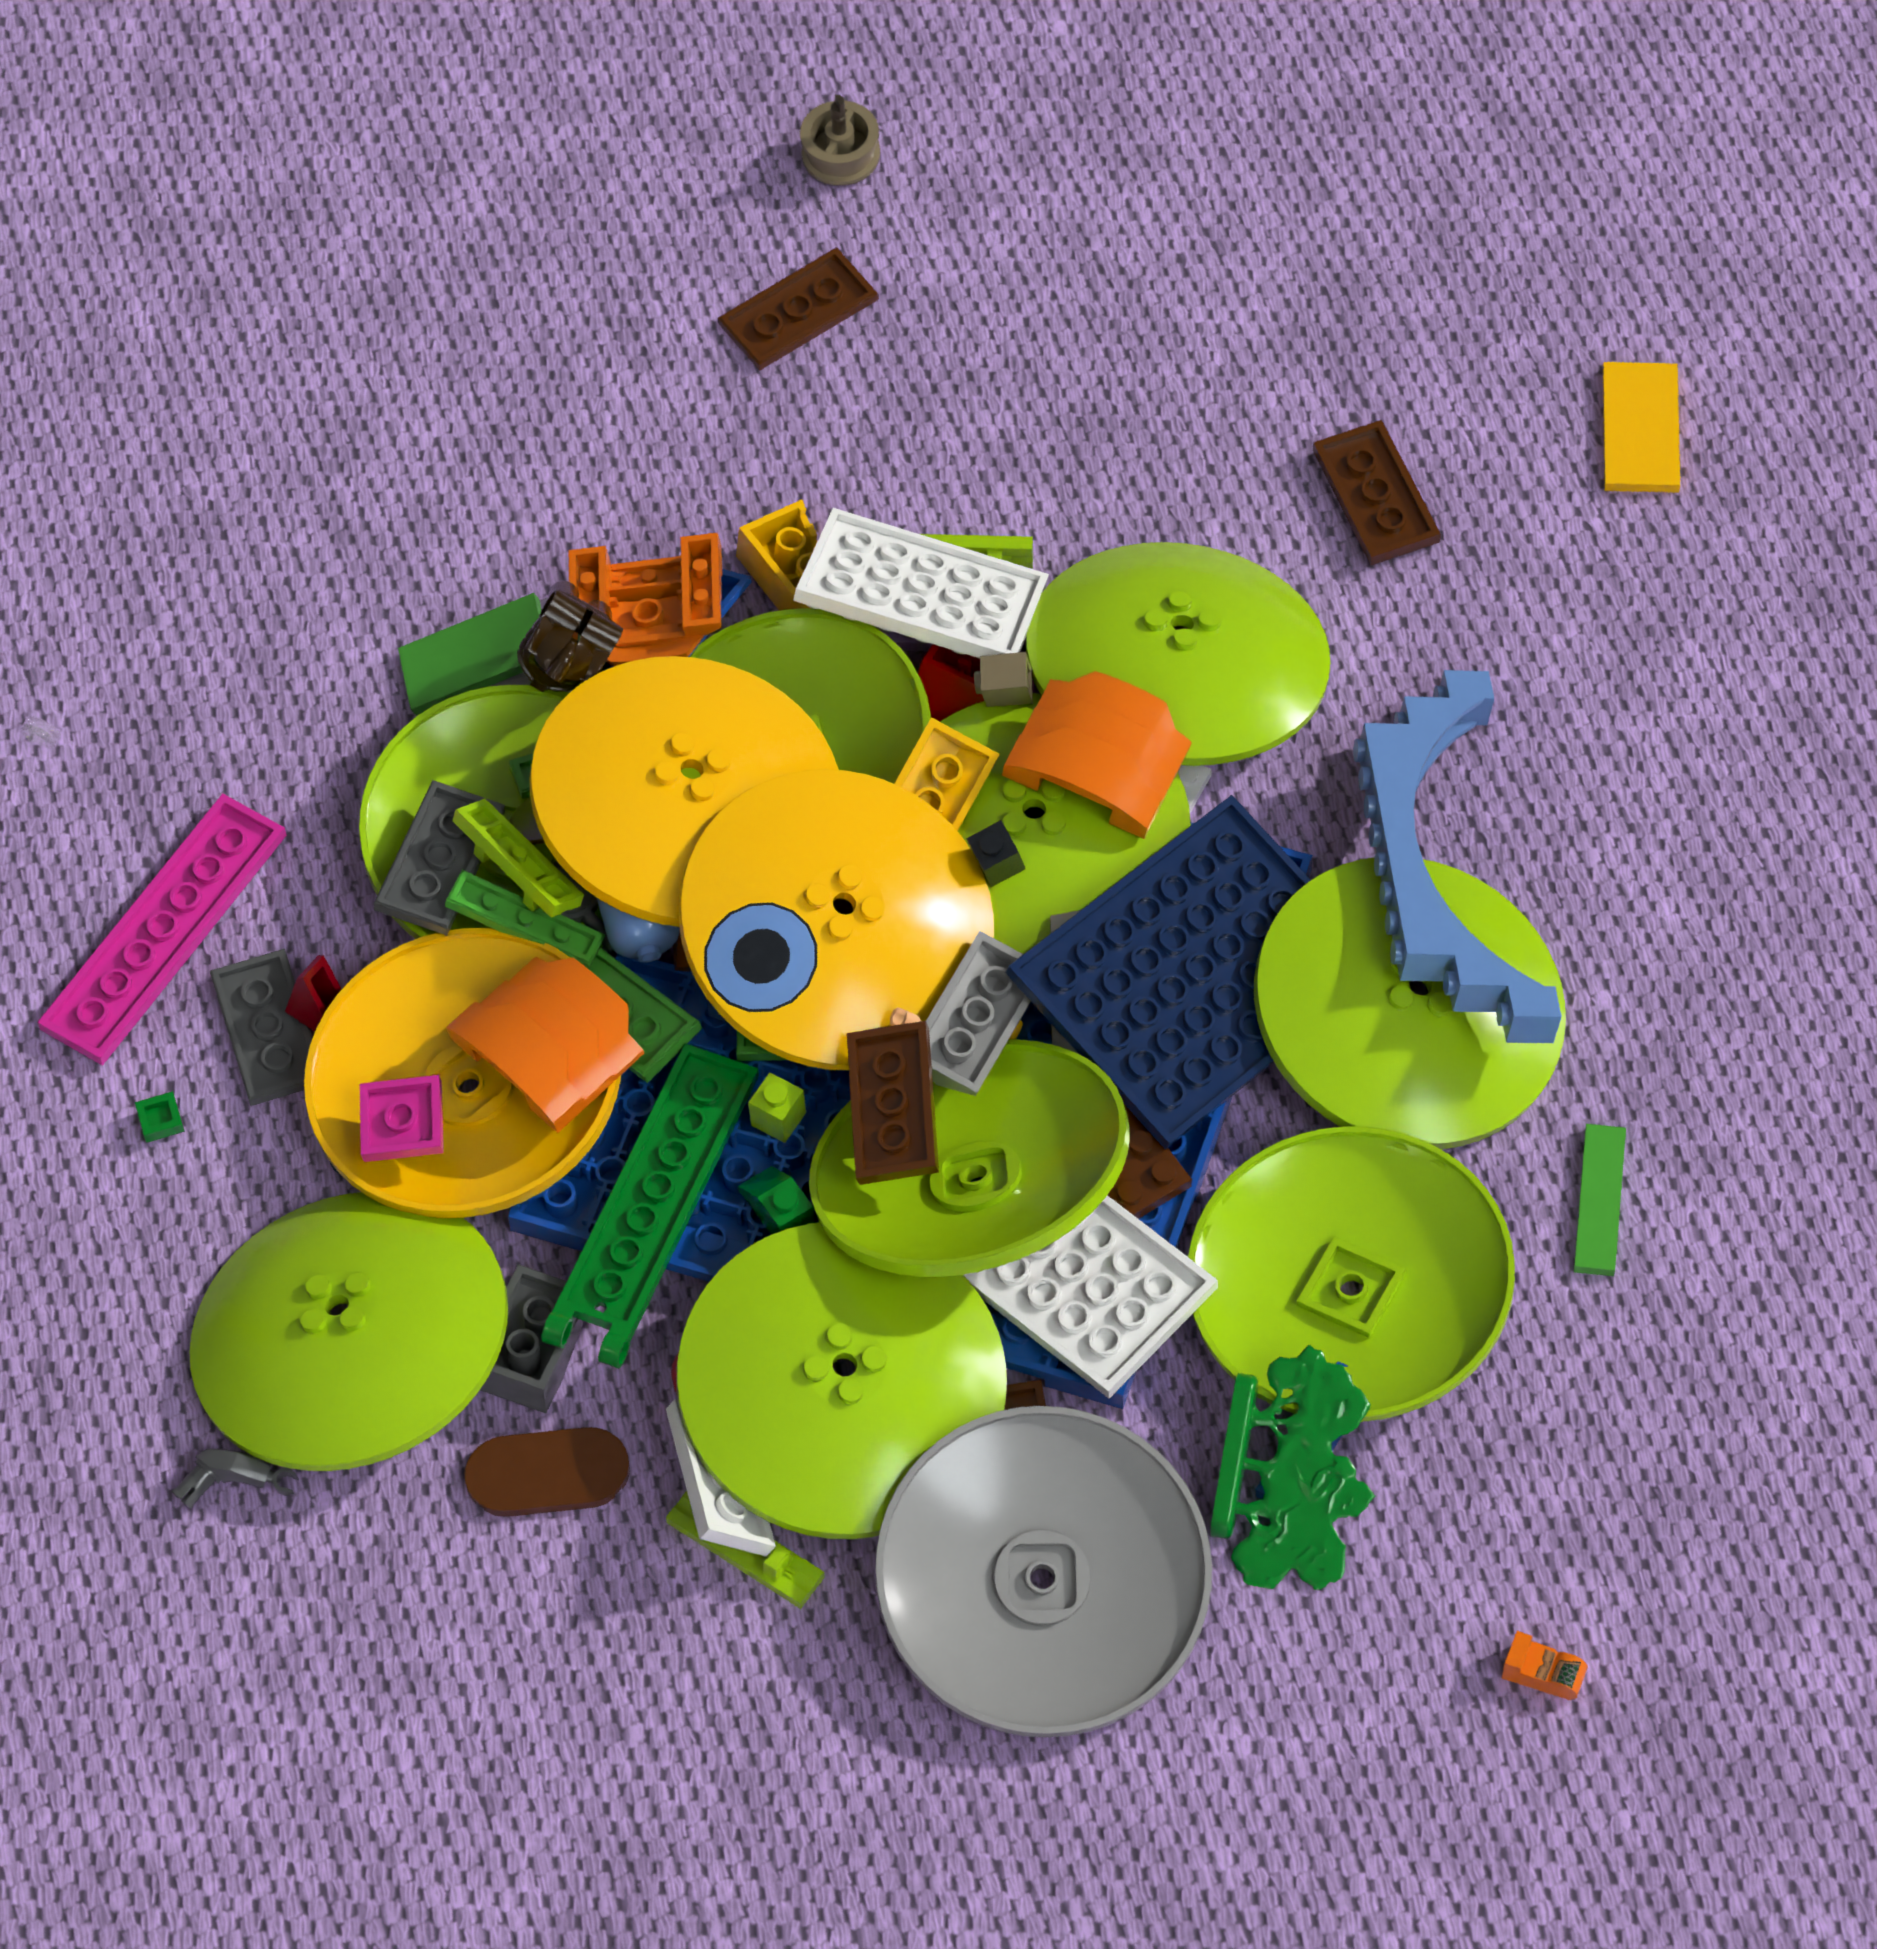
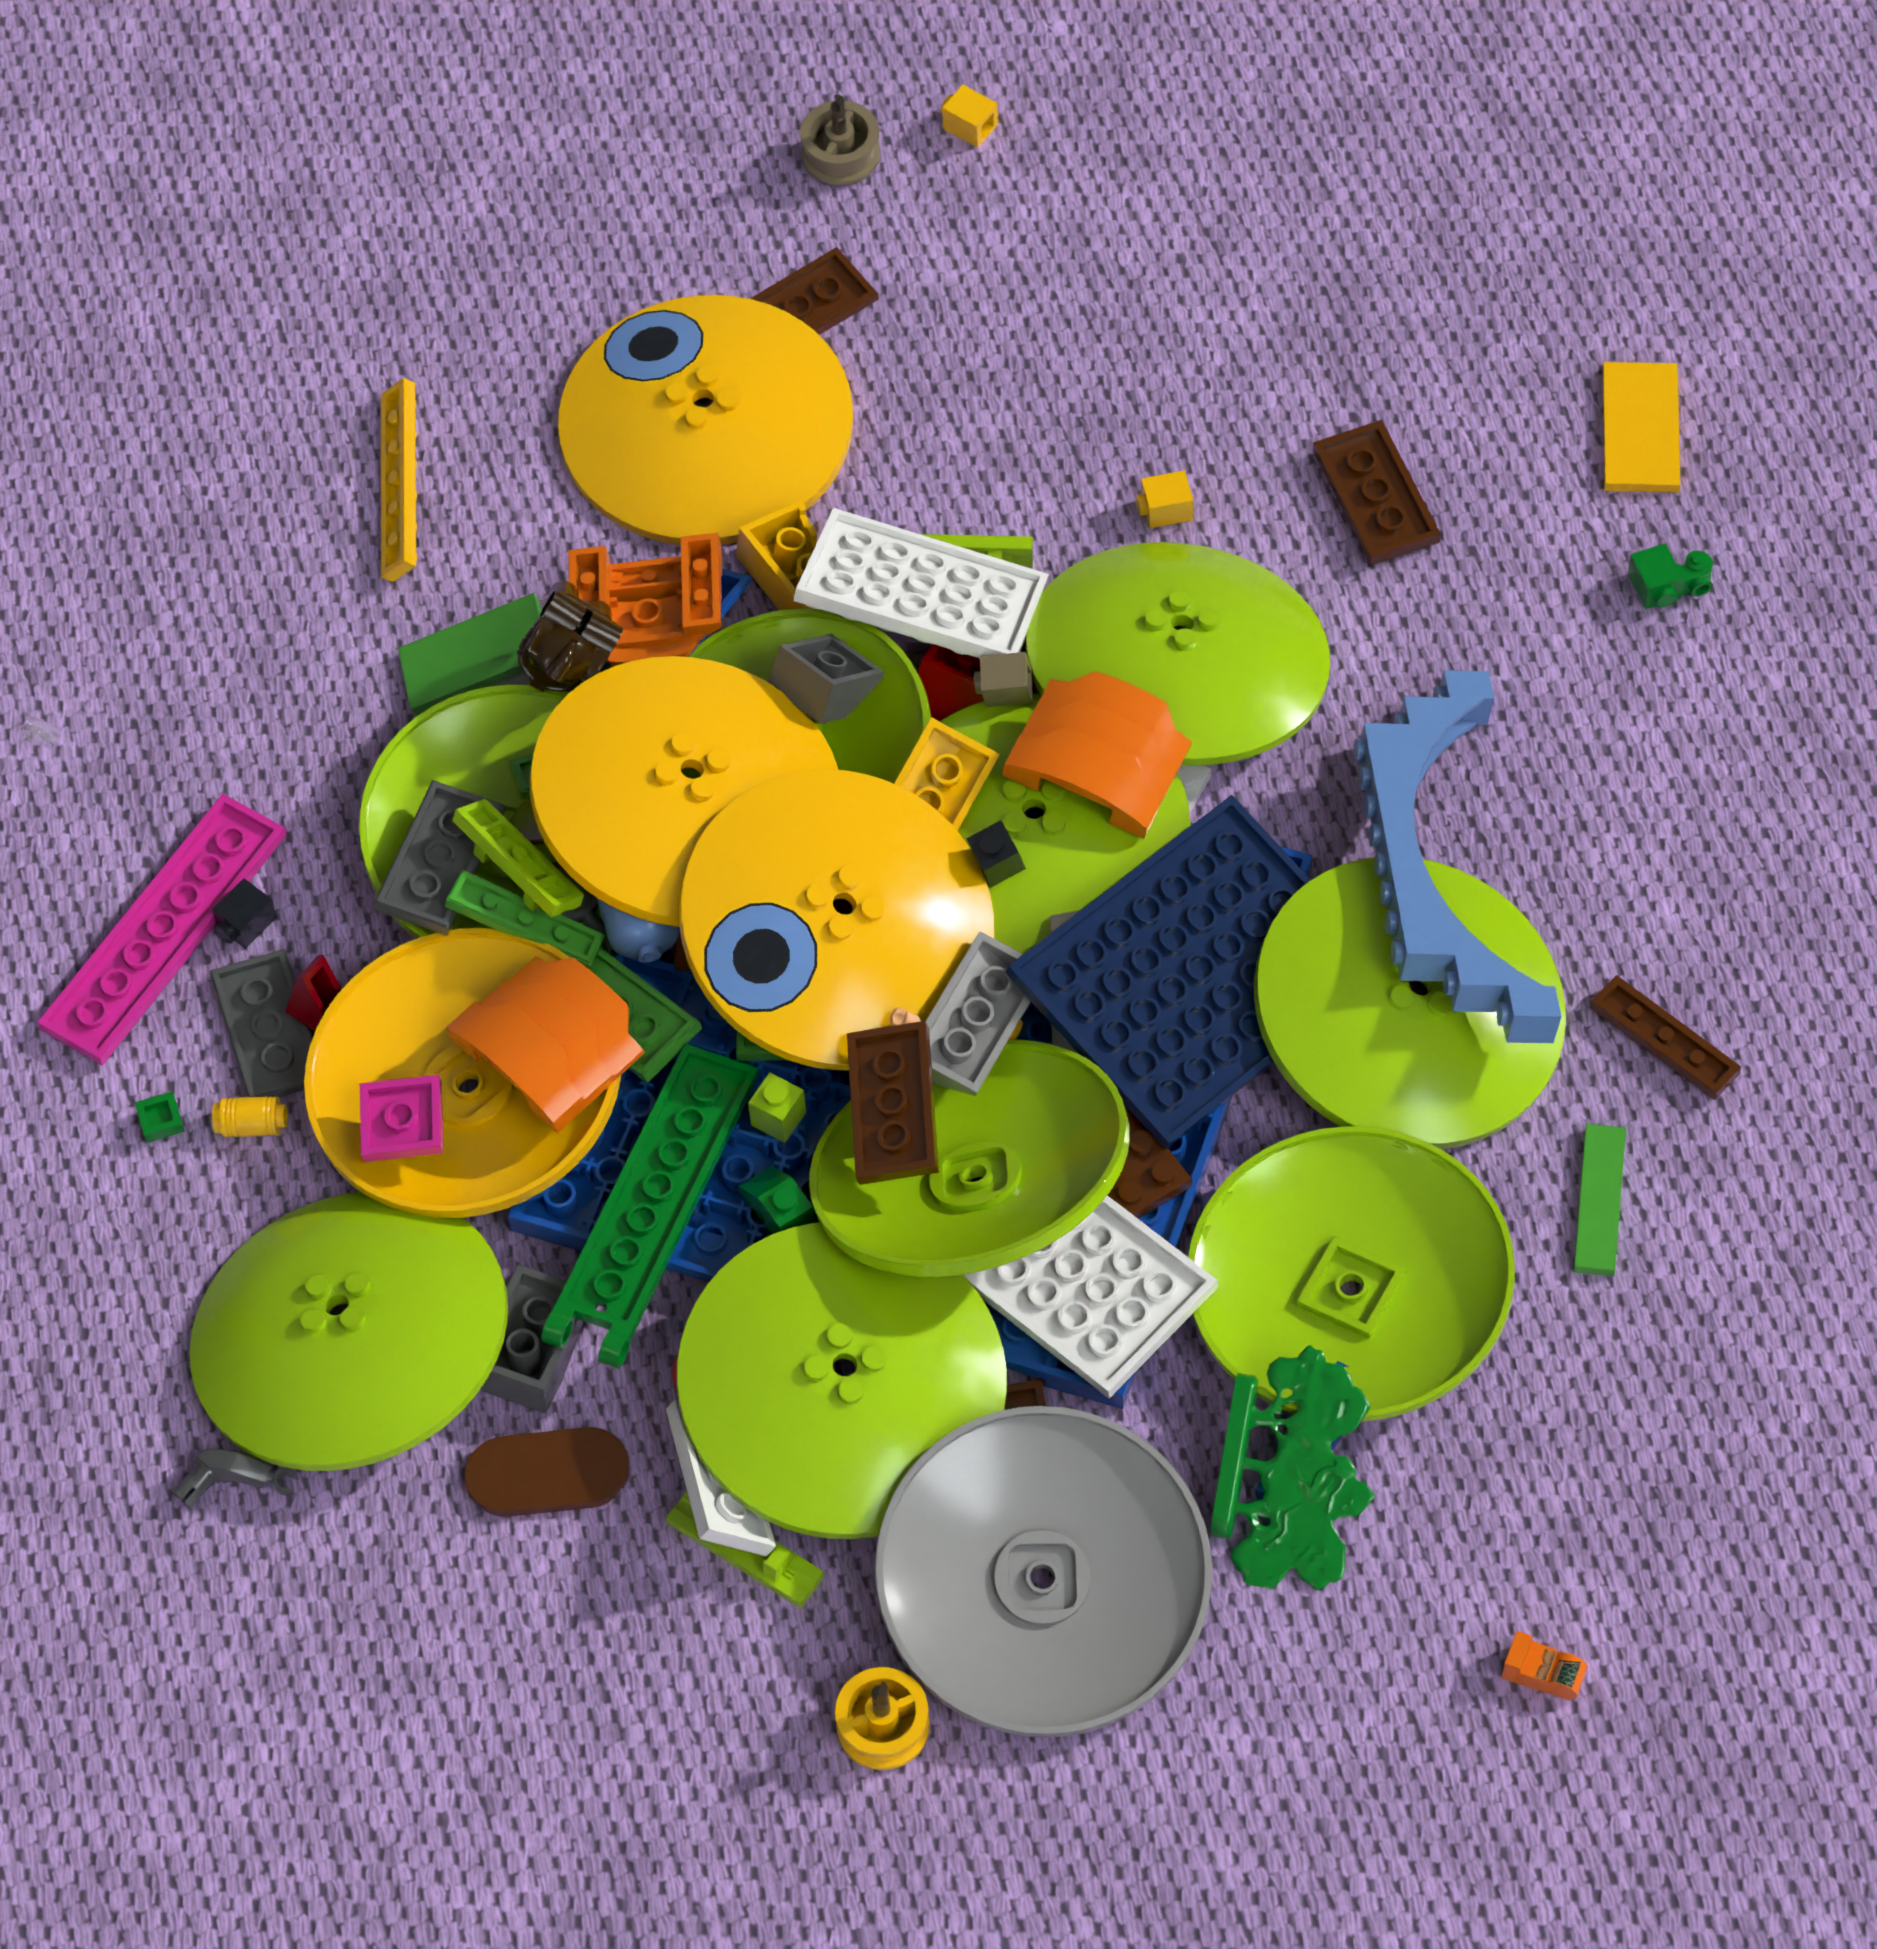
(243, 914): none -> black brick
(249, 1116): none -> yellow head
(398, 480): none -> yellow plate
(691, 470): none -> yellow dish
(823, 677): none -> dark grey slope
(882, 1718): none -> yellow wheel
(969, 115): none -> yellow brick
(1165, 499): none -> yellow brick
(1663, 581): none -> green brick
(1665, 1037): none -> reddish brown plate

